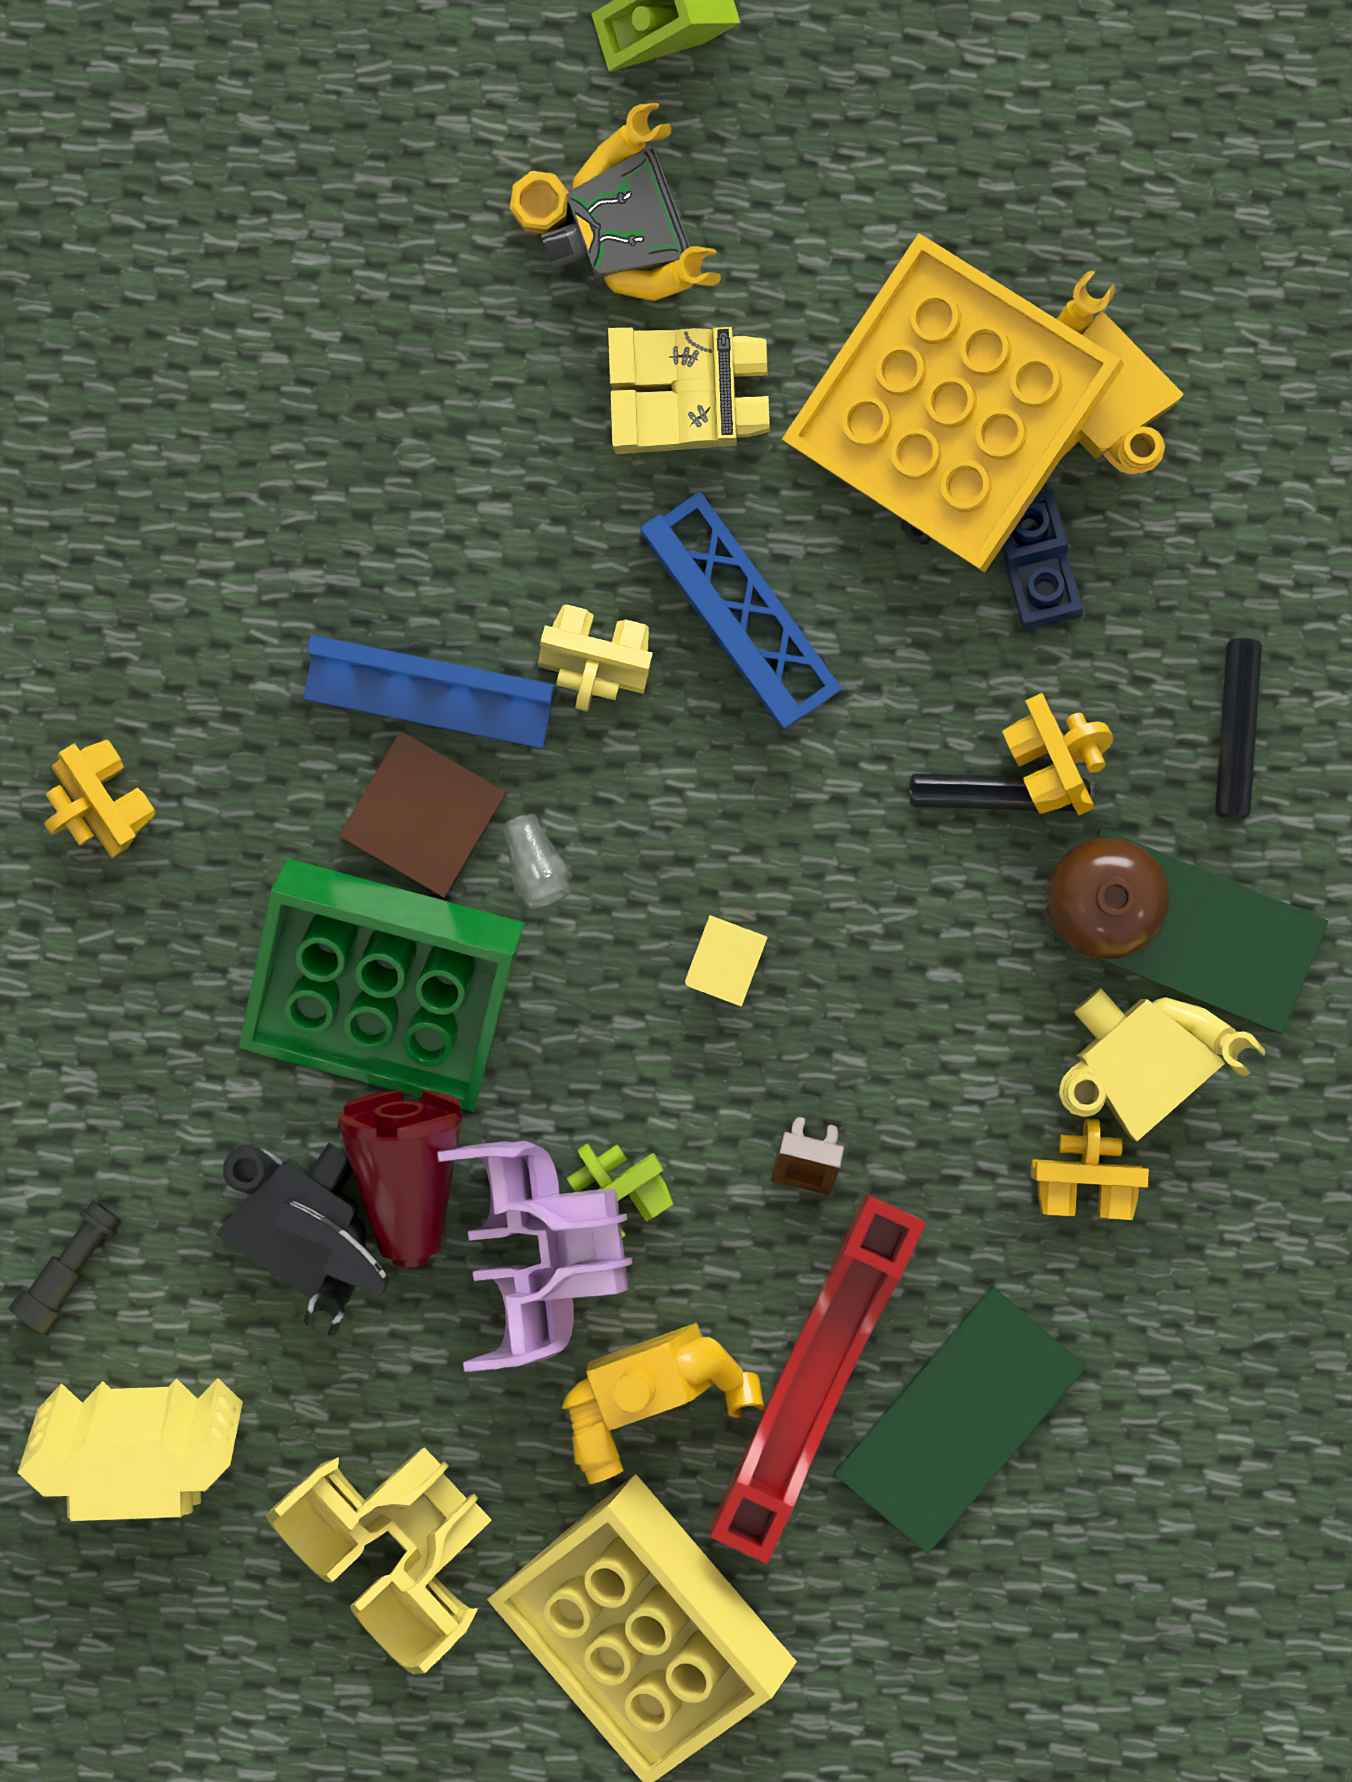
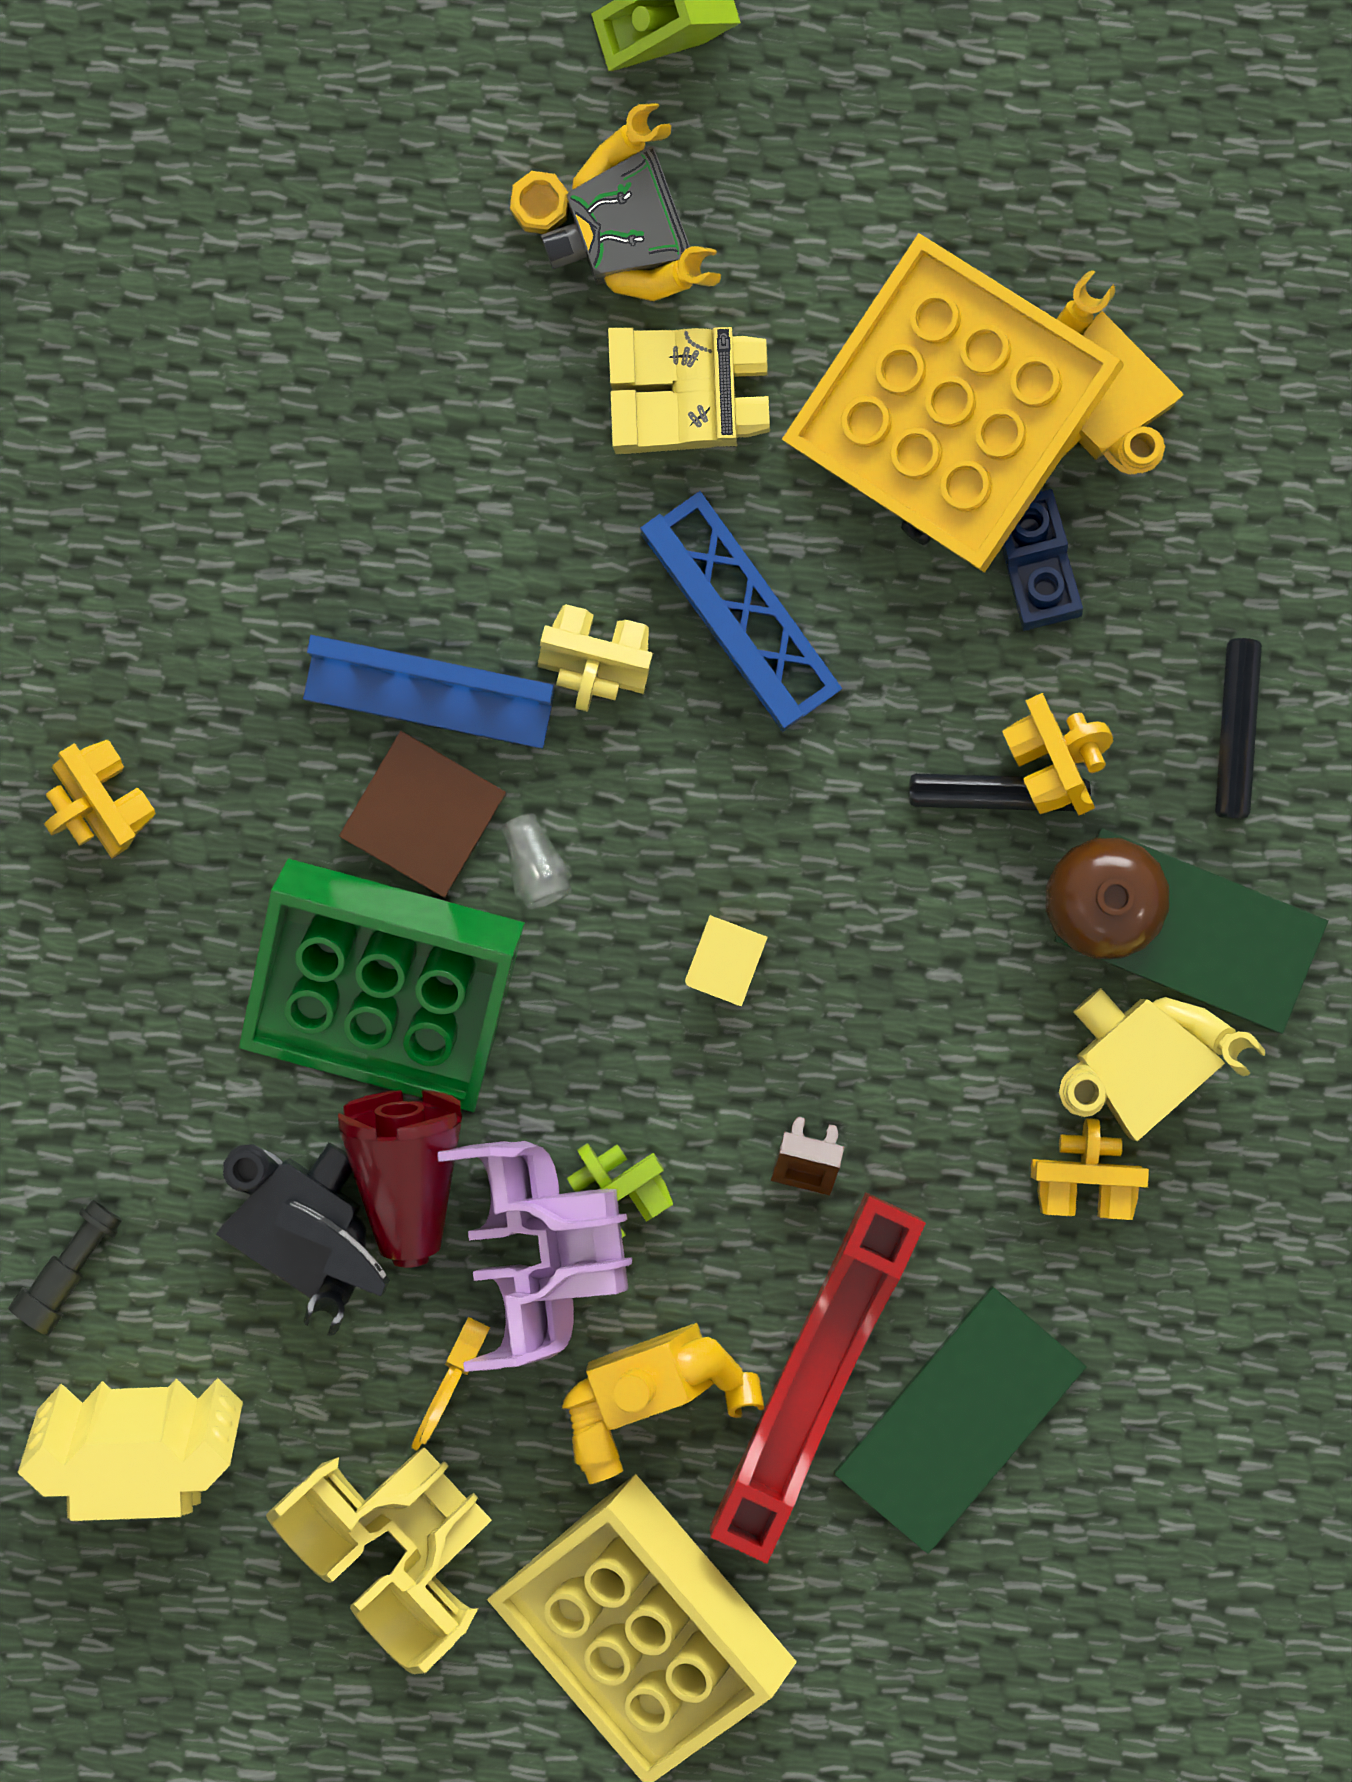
(465, 1349): none -> yellow piece

